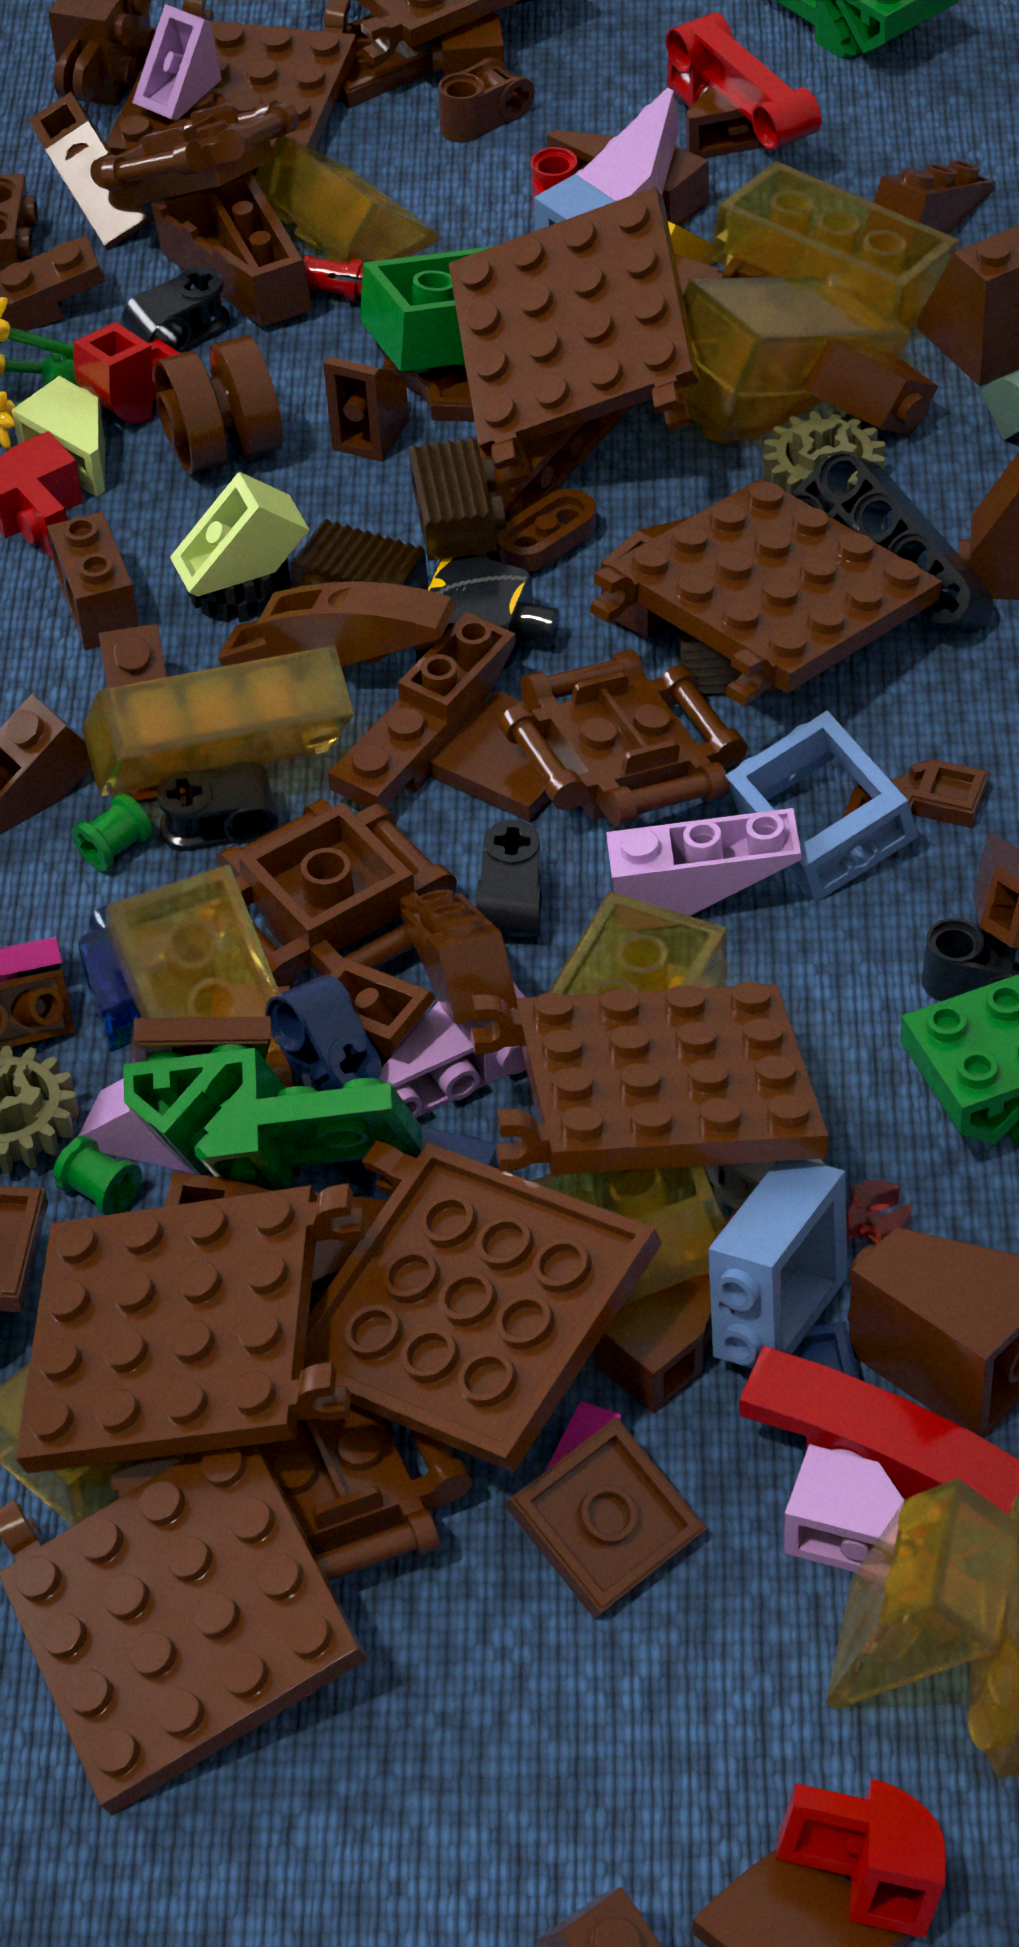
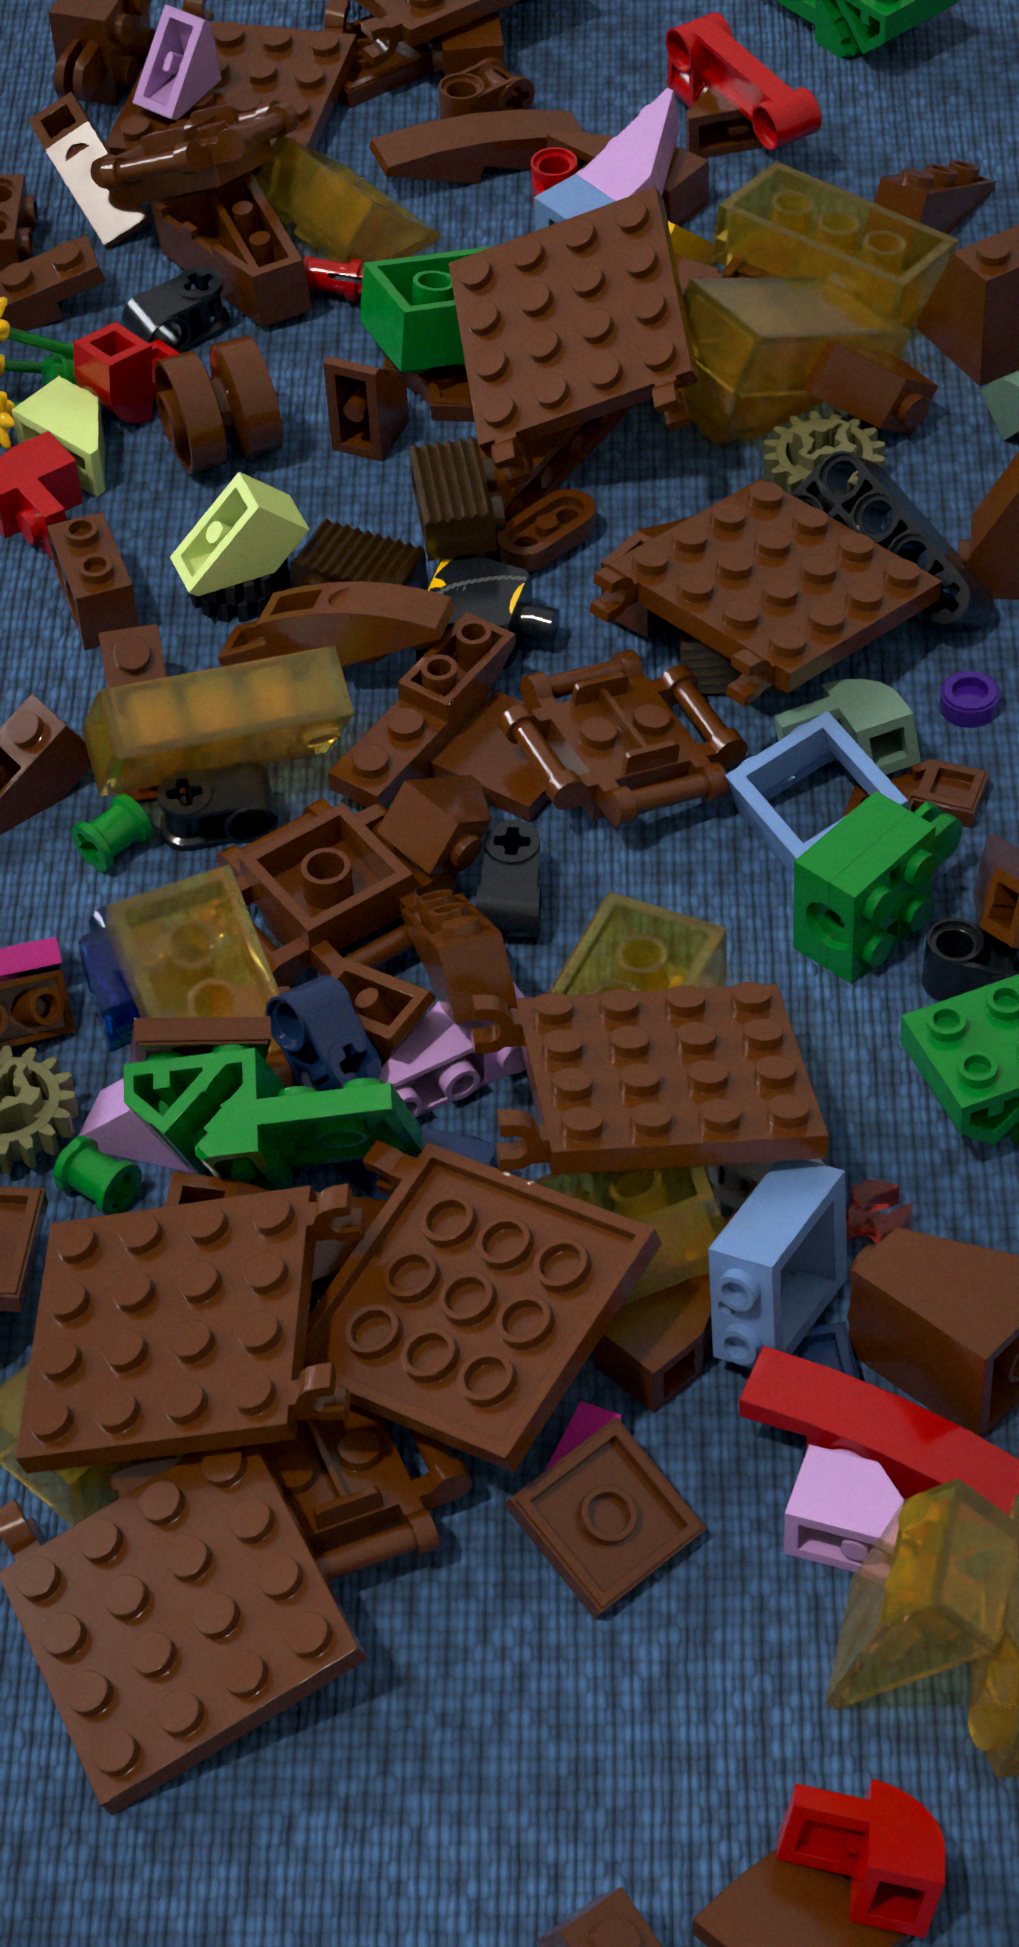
(438, 822): none -> reddish brown slope
(464, 144): none -> reddish brown slope
(701, 860): lavender slope -> none
(869, 883): none -> green brick
(870, 715): none -> sand green brick
(969, 699): none -> dark purple tile

